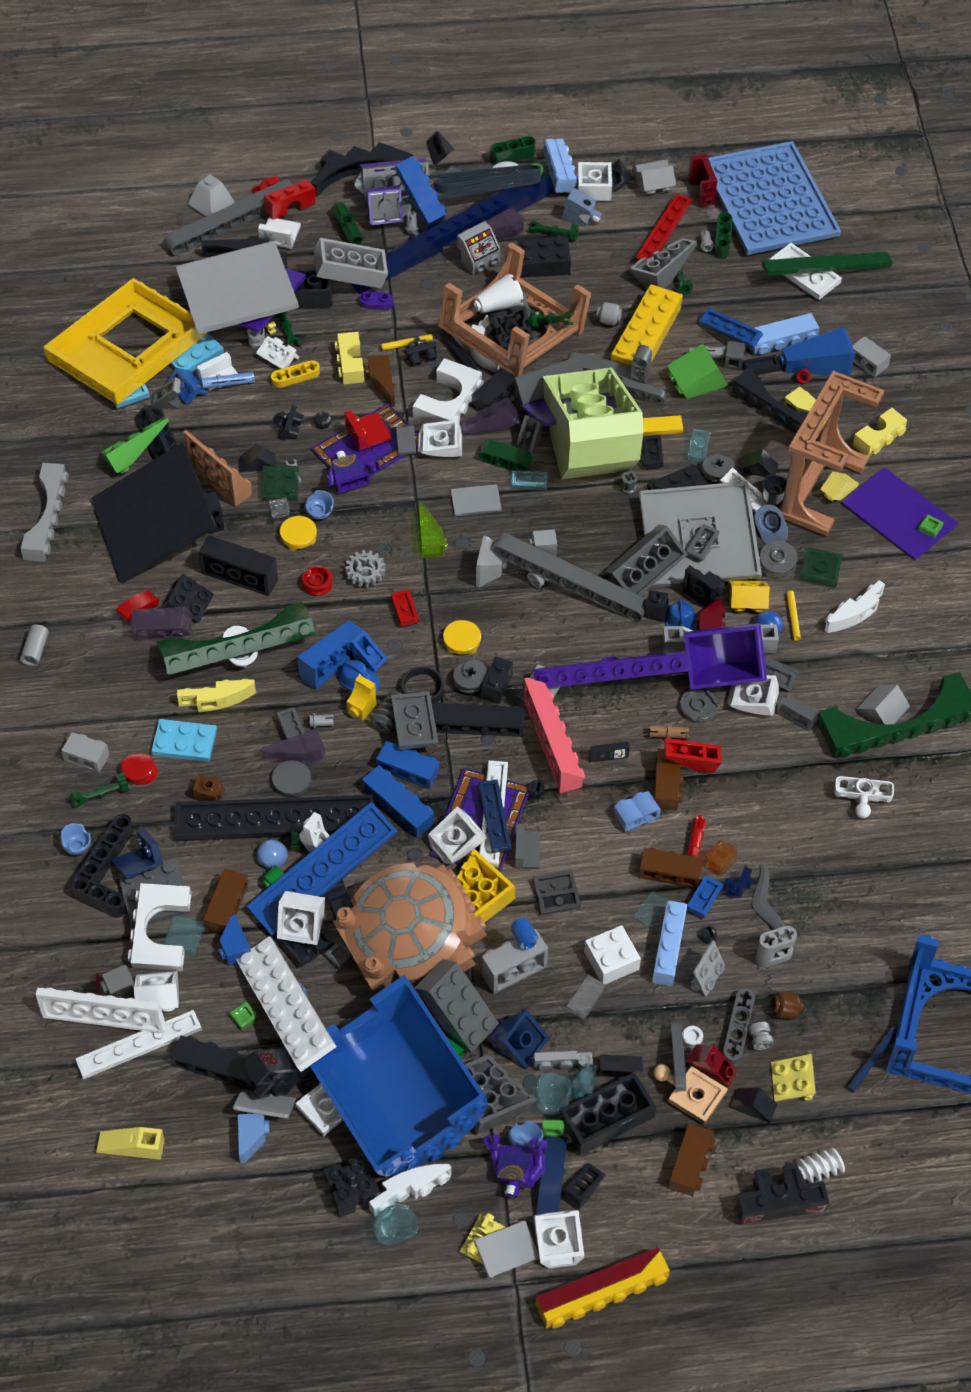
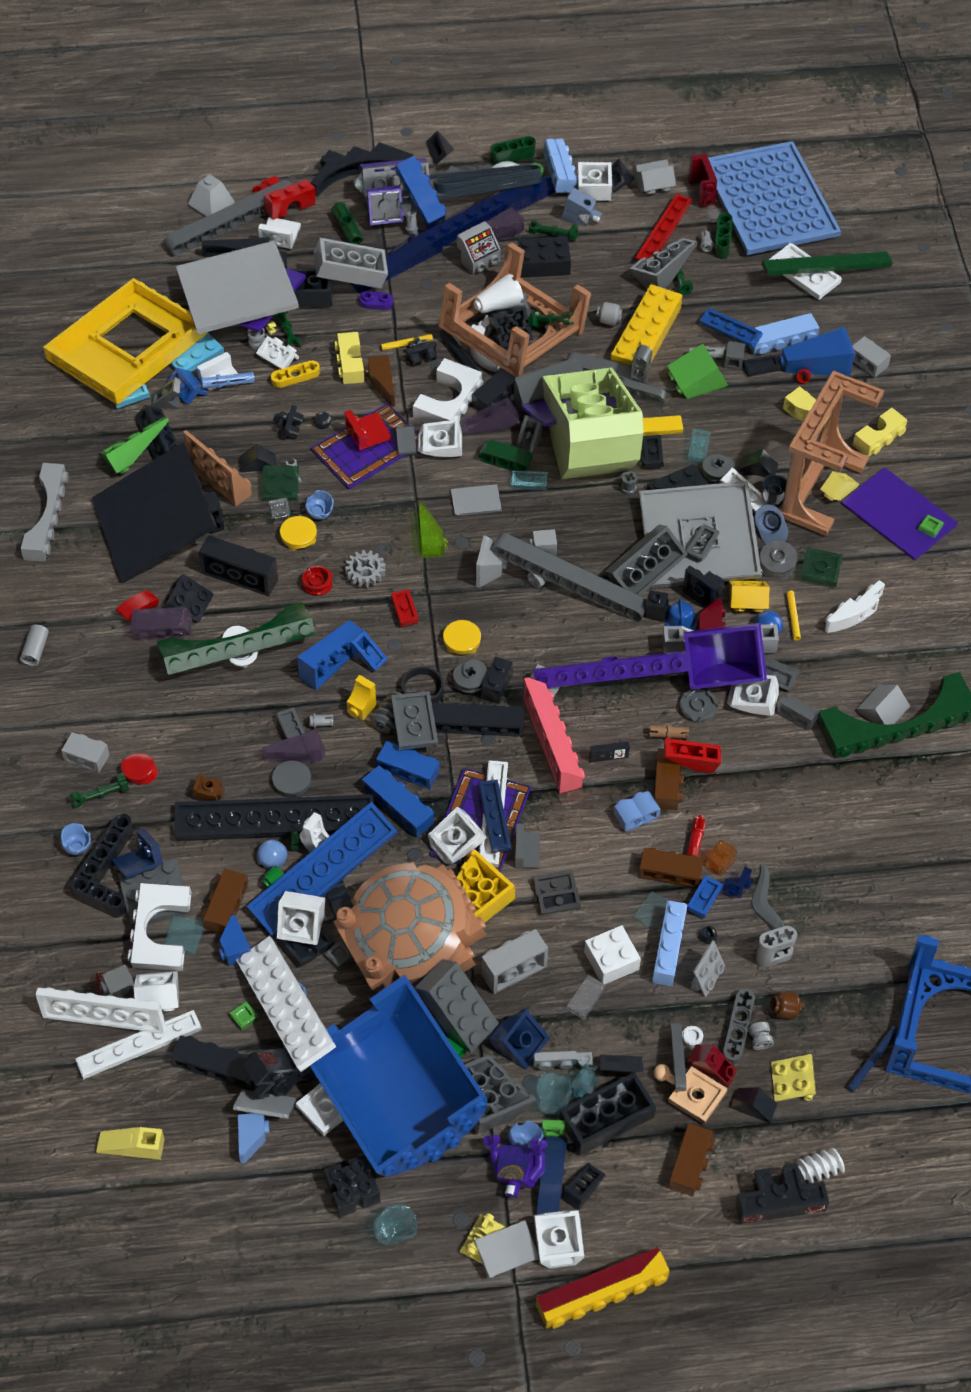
(184, 740): medium azure plate -> none
(224, 695): light yellow slope -> none
(350, 472): dark purple torso -> none
(352, 670): blue piece -> none
(416, 1181): white slope -> none
(524, 933): blue brick -> none
(532, 788): black hinge -> none
(751, 388): black arch -> none
(872, 792): white piece -> none

